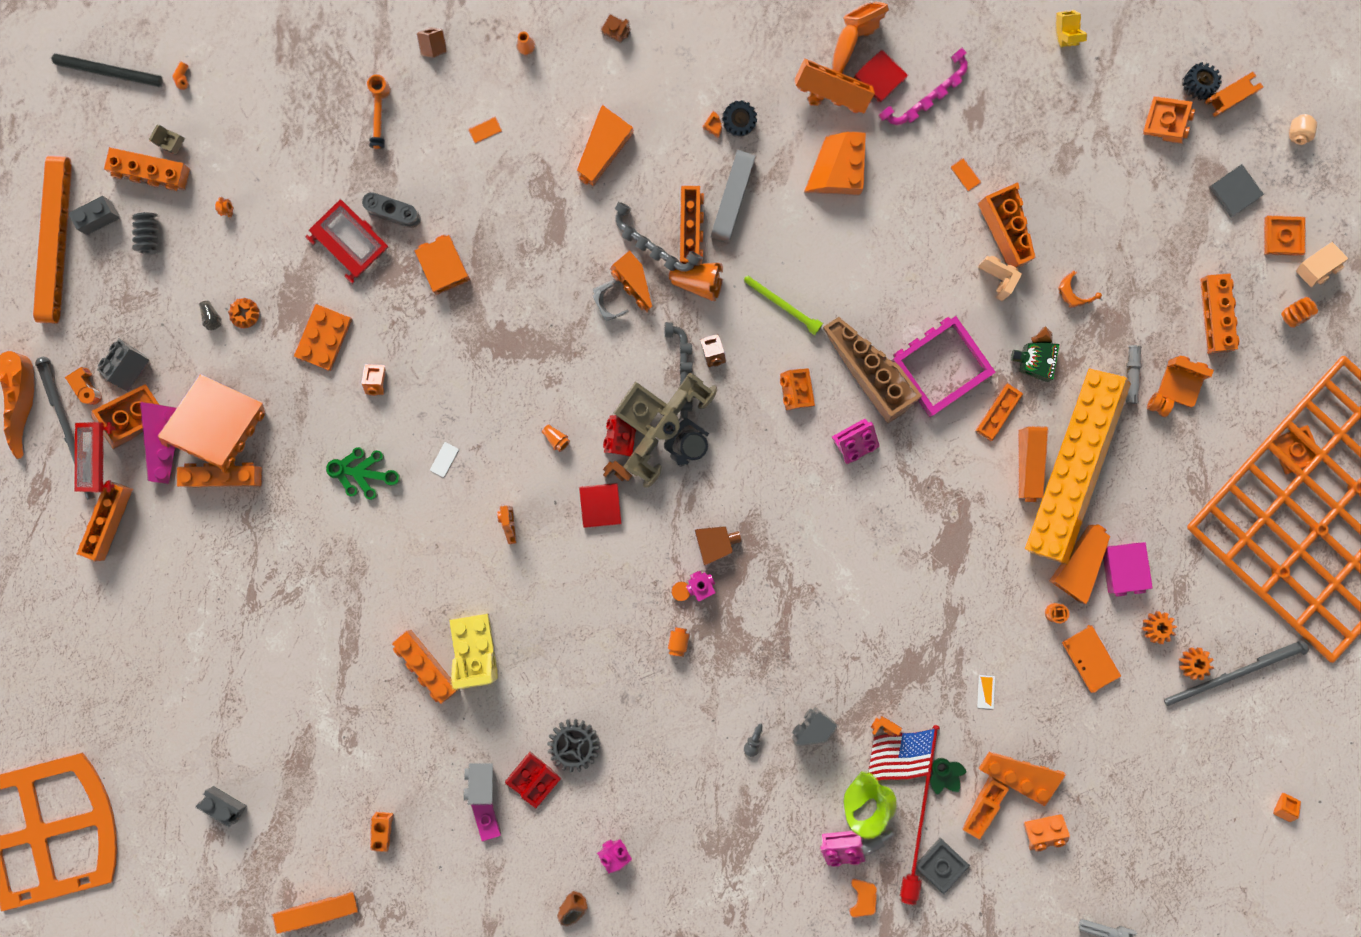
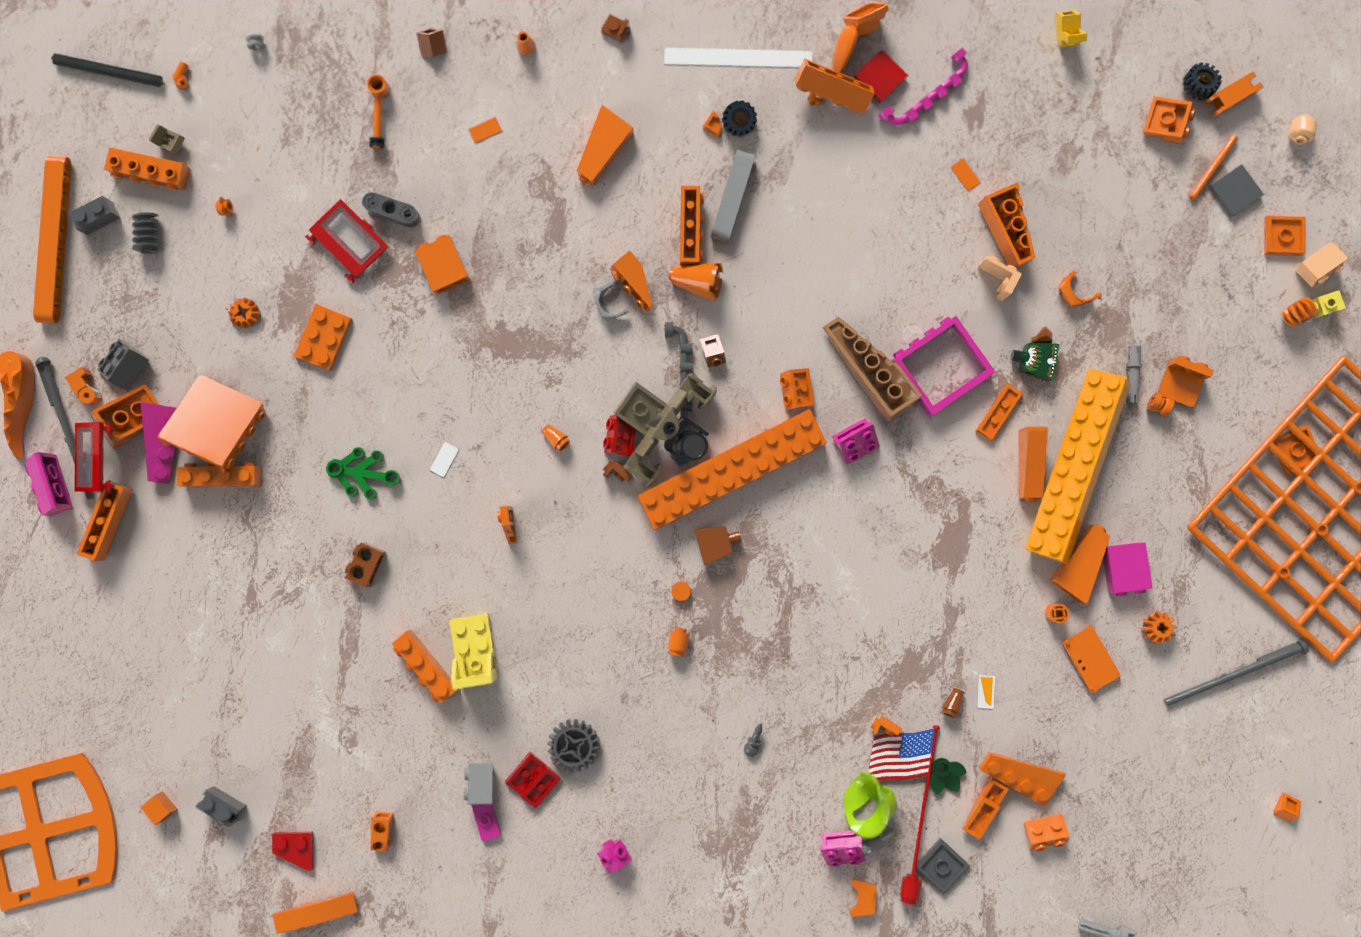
(48, 484): none -> dark pink slope
(158, 808): none -> orange panel
(210, 317): clear smoke cone -> none
(255, 42): none -> light grey bush
(294, 848): none -> red wing
(369, 567): none -> dark orange brick
(373, 379): bracket -> none
(572, 909): dark orange rock -> none
(600, 505): red slope -> none
(644, 243): dark grey bar -> none
(701, 593): dark pink brick -> none
(732, 469): none -> orange brick
(736, 57): none -> white sticker
(813, 325): lime piece -> none
(814, 729): dark grey slope -> none
(839, 165): orange wedge -> none
(953, 704): none -> dark orange cone
(1203, 663): orange gear -> none
(1213, 167): none -> orange bar
(1219, 313): orange brick -> none
(1329, 303): none -> light yellow brick

